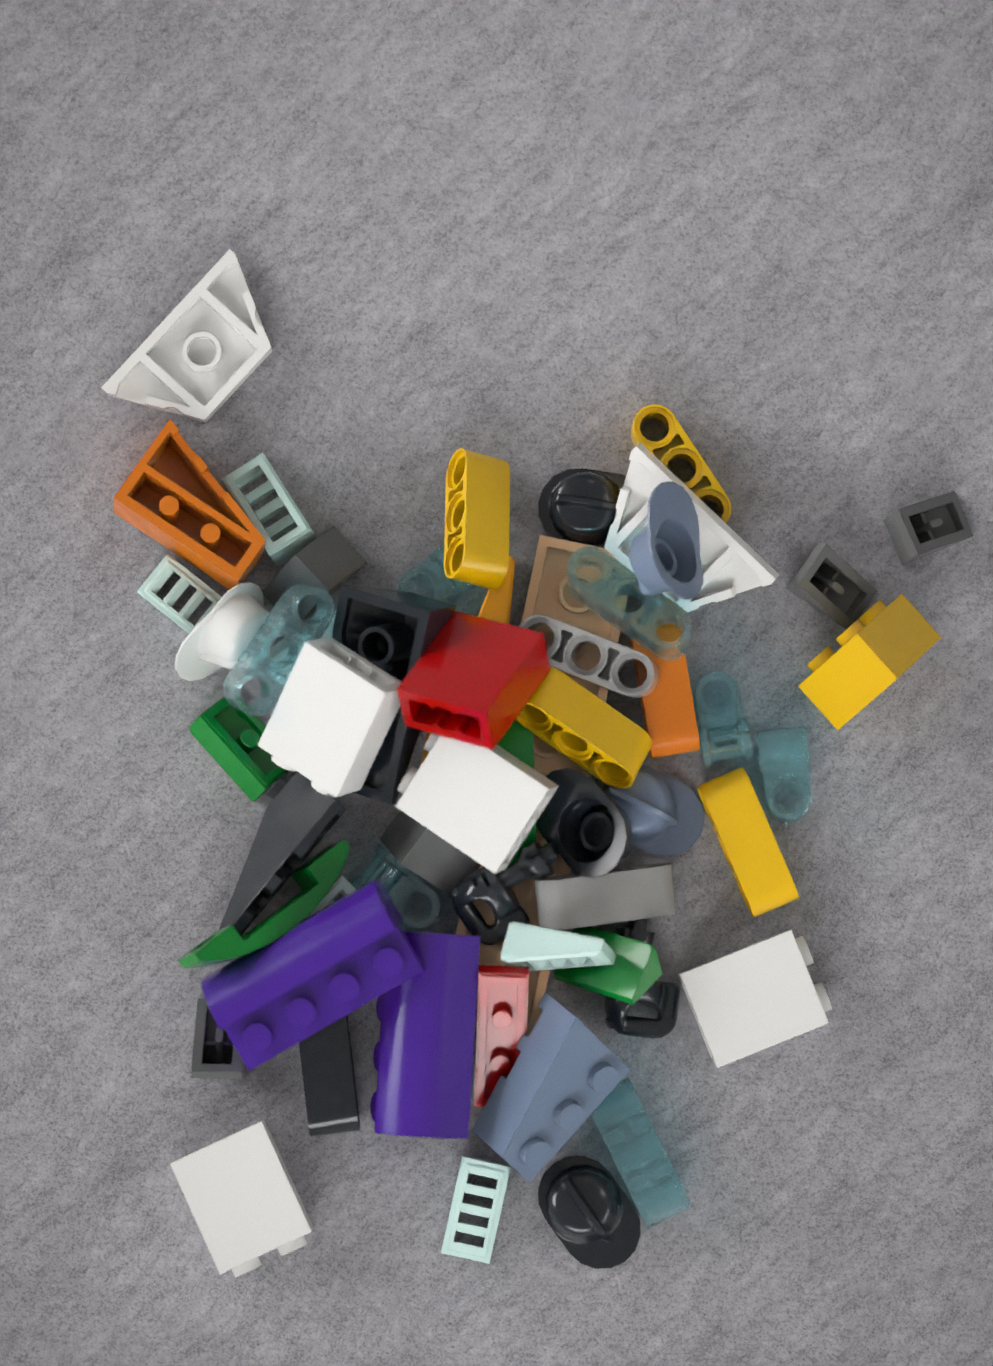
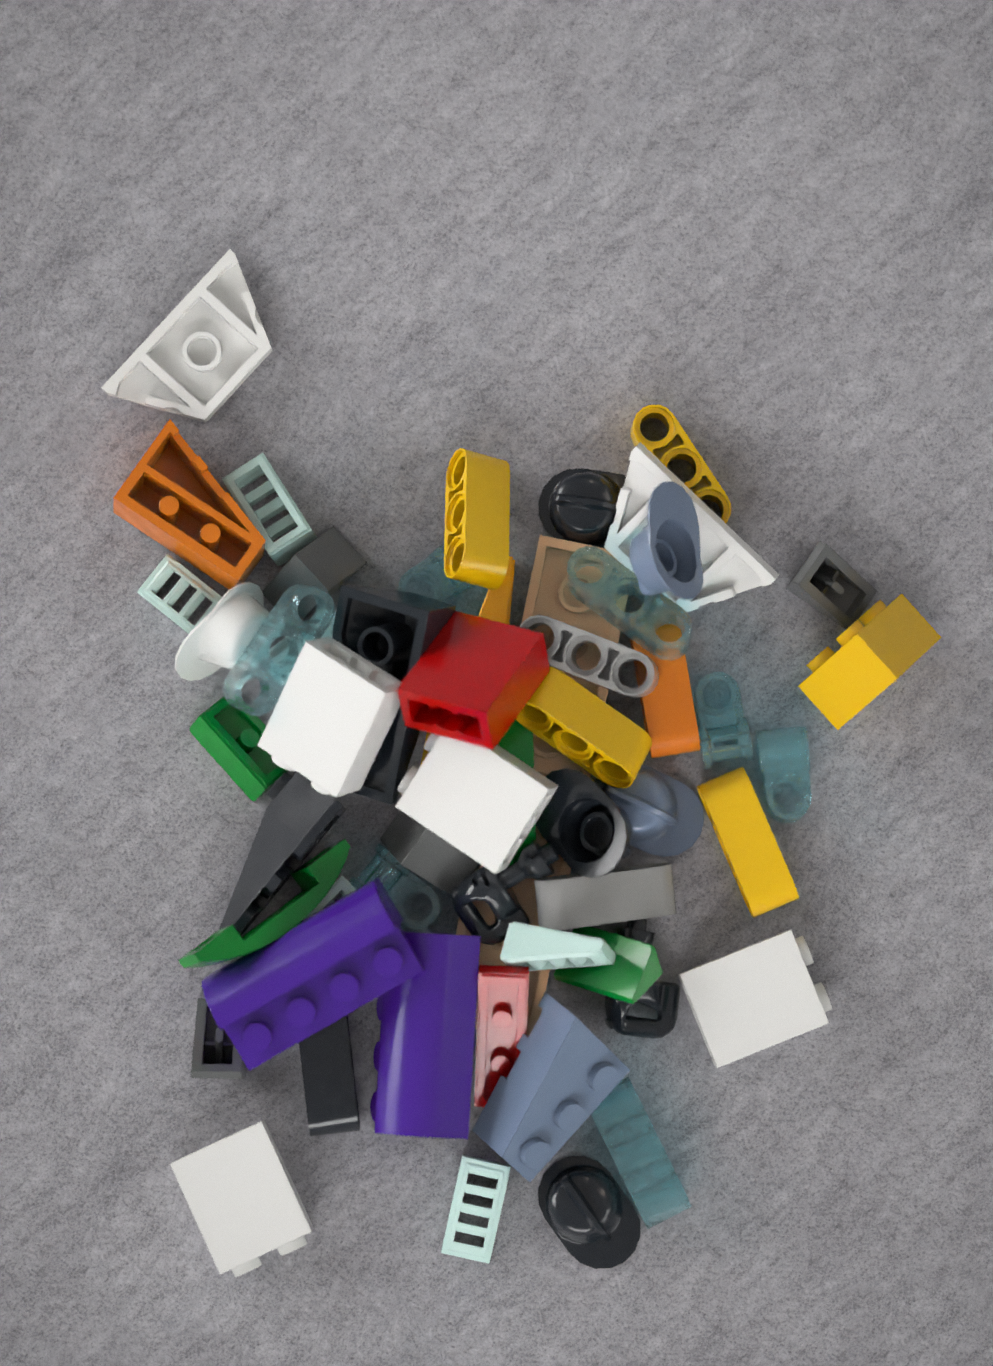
(927, 527): dark grey slope -> none

